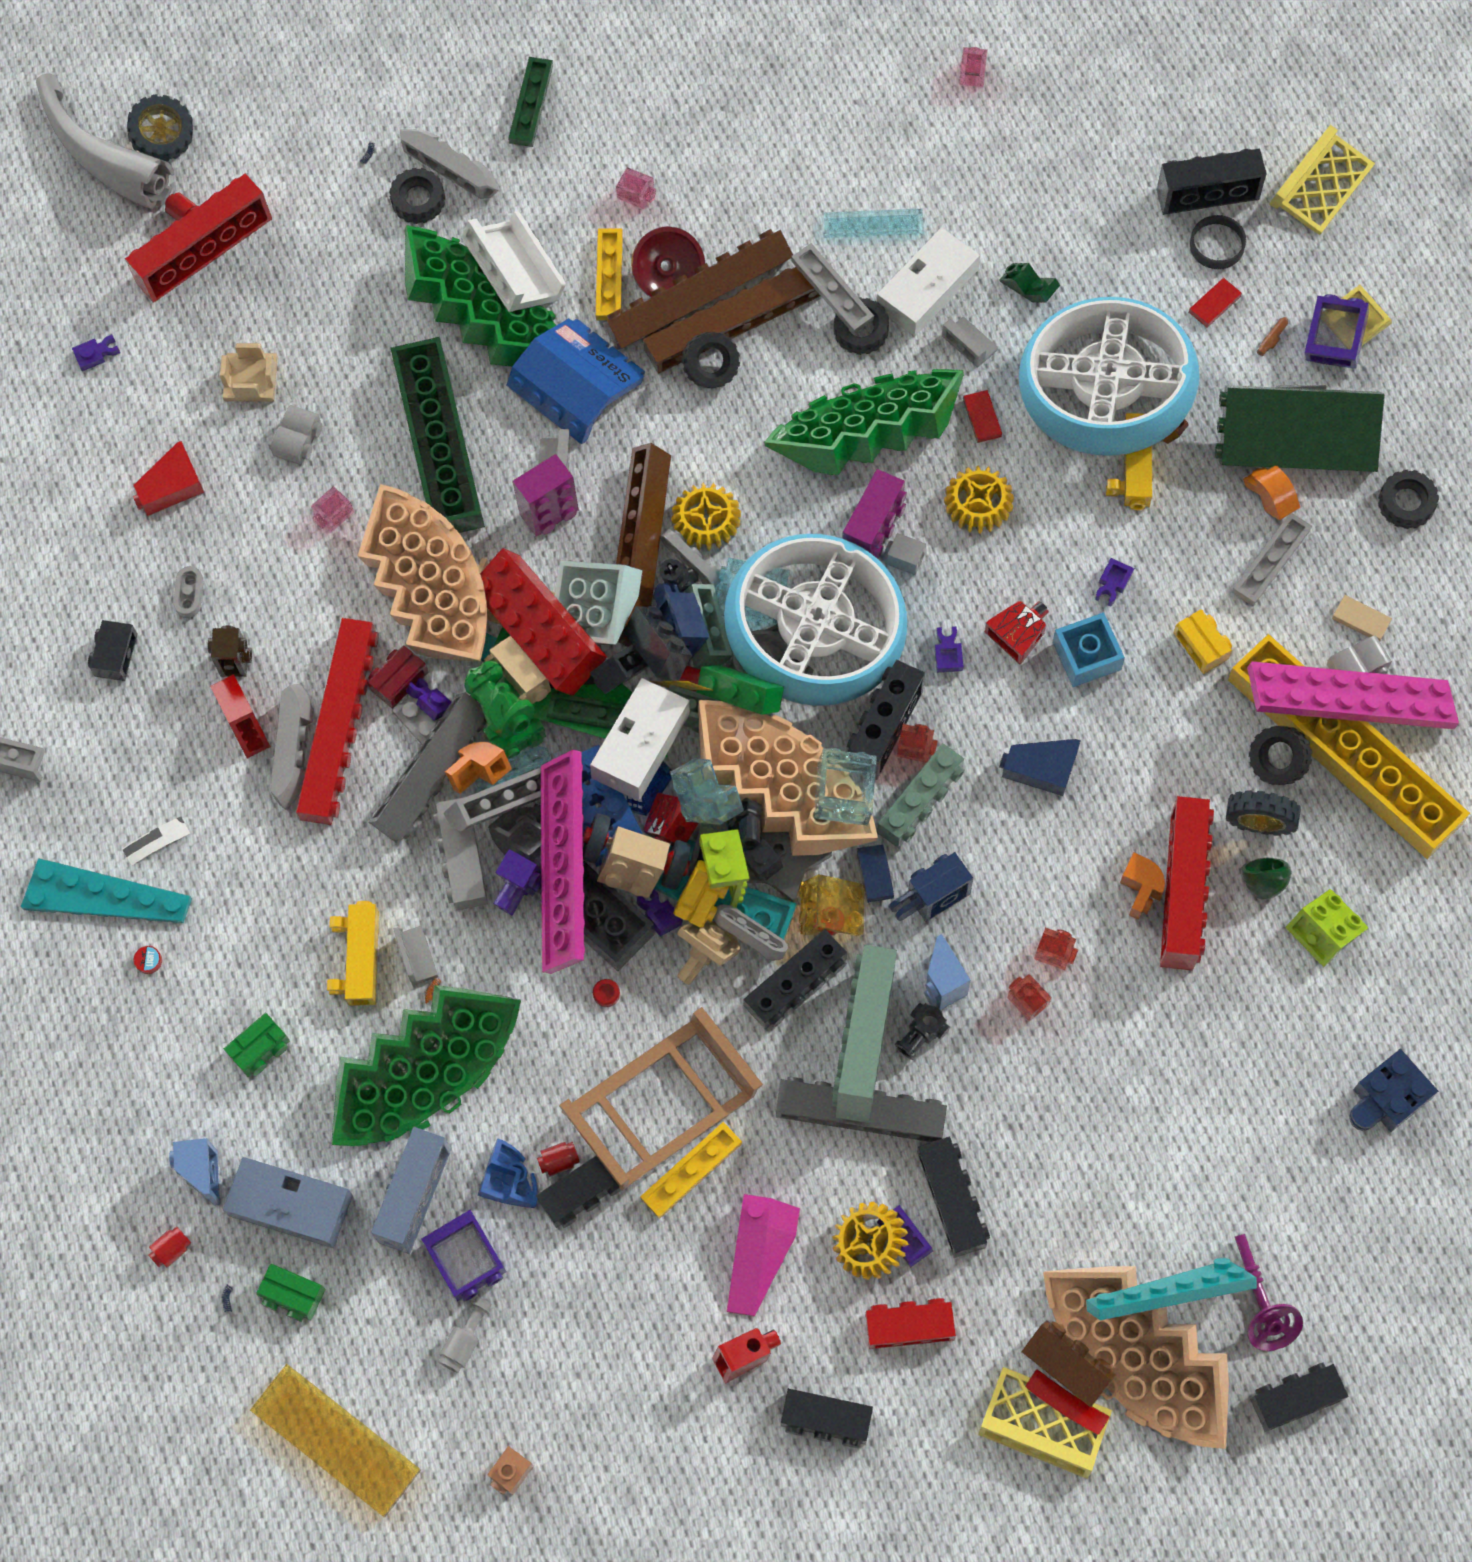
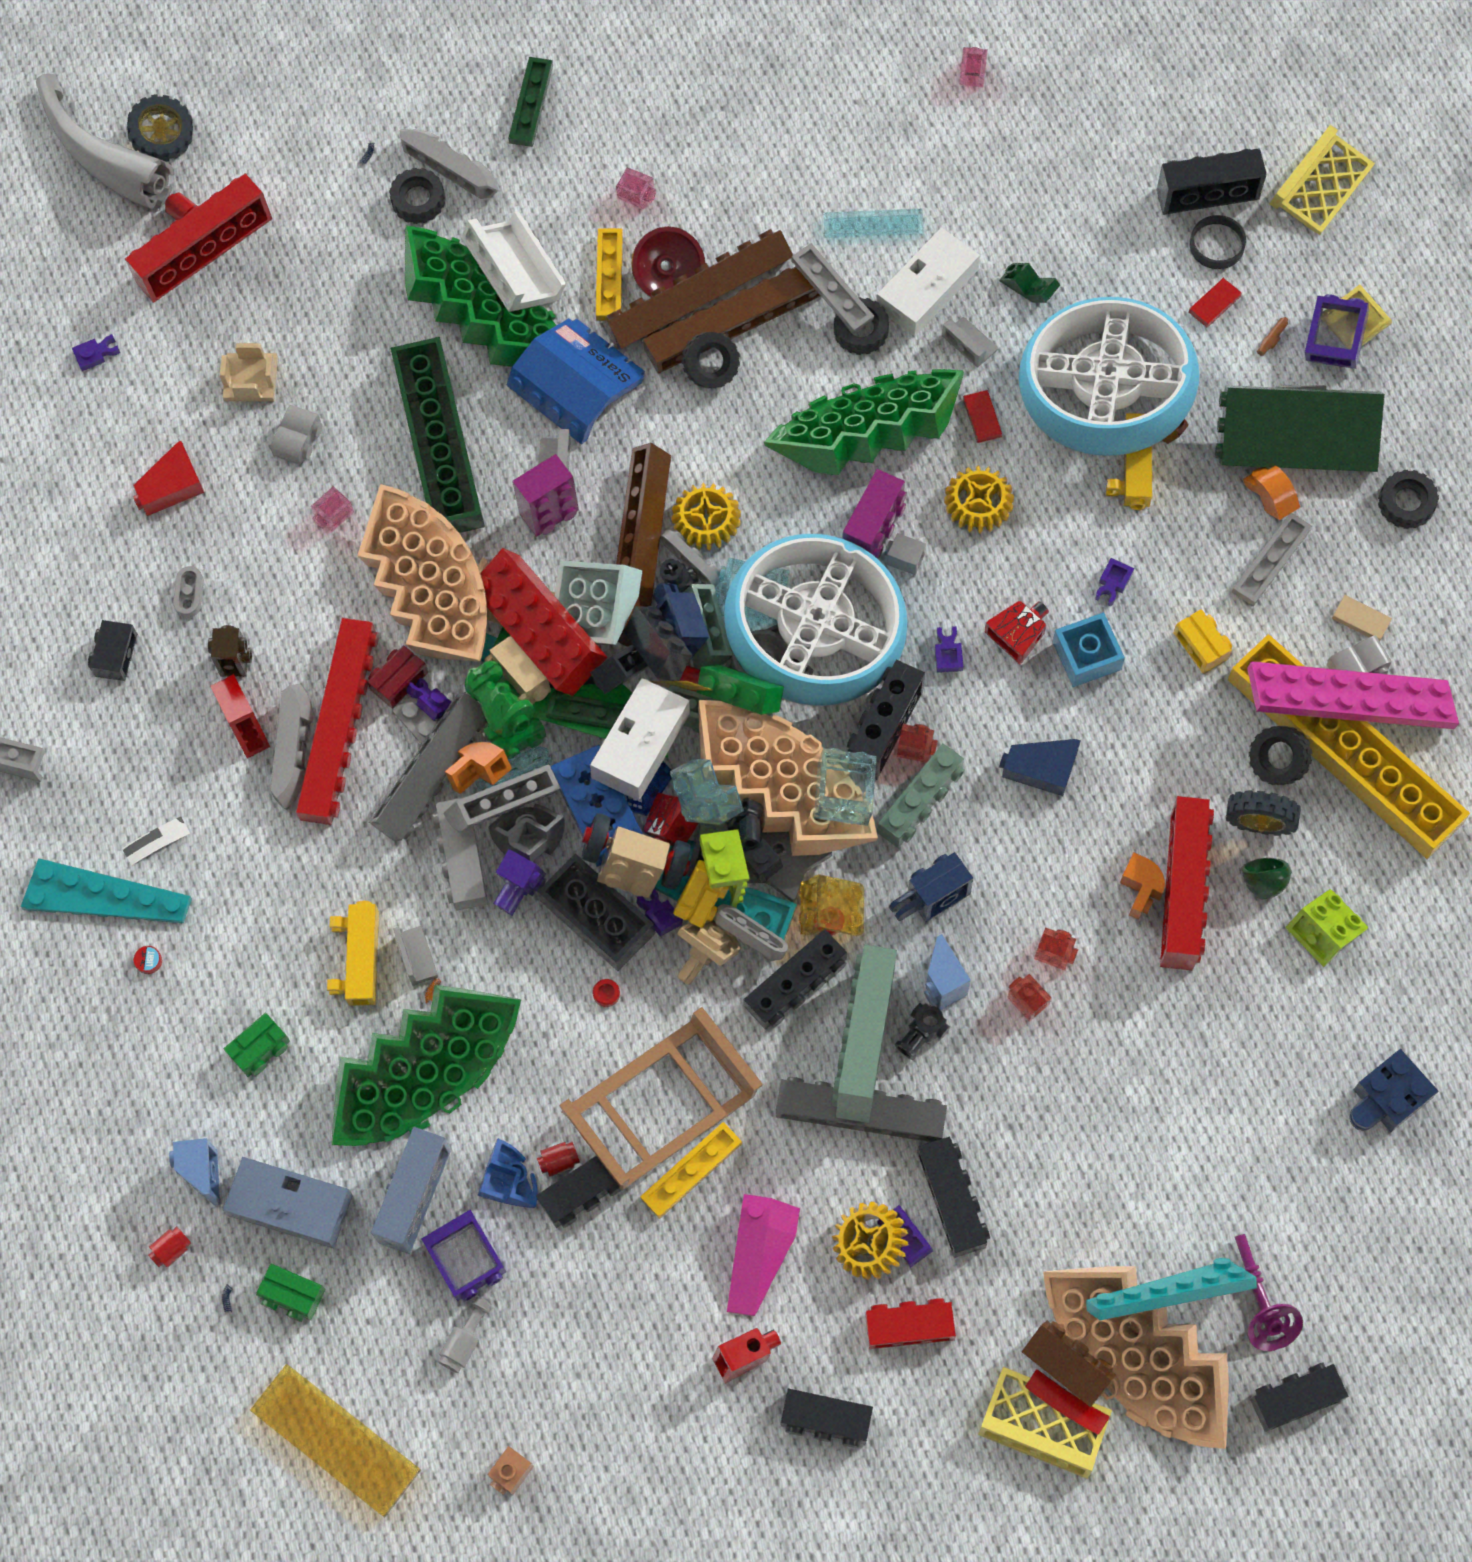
(562, 862): dark pink plate -> none
(875, 873): dark blue slope -> none

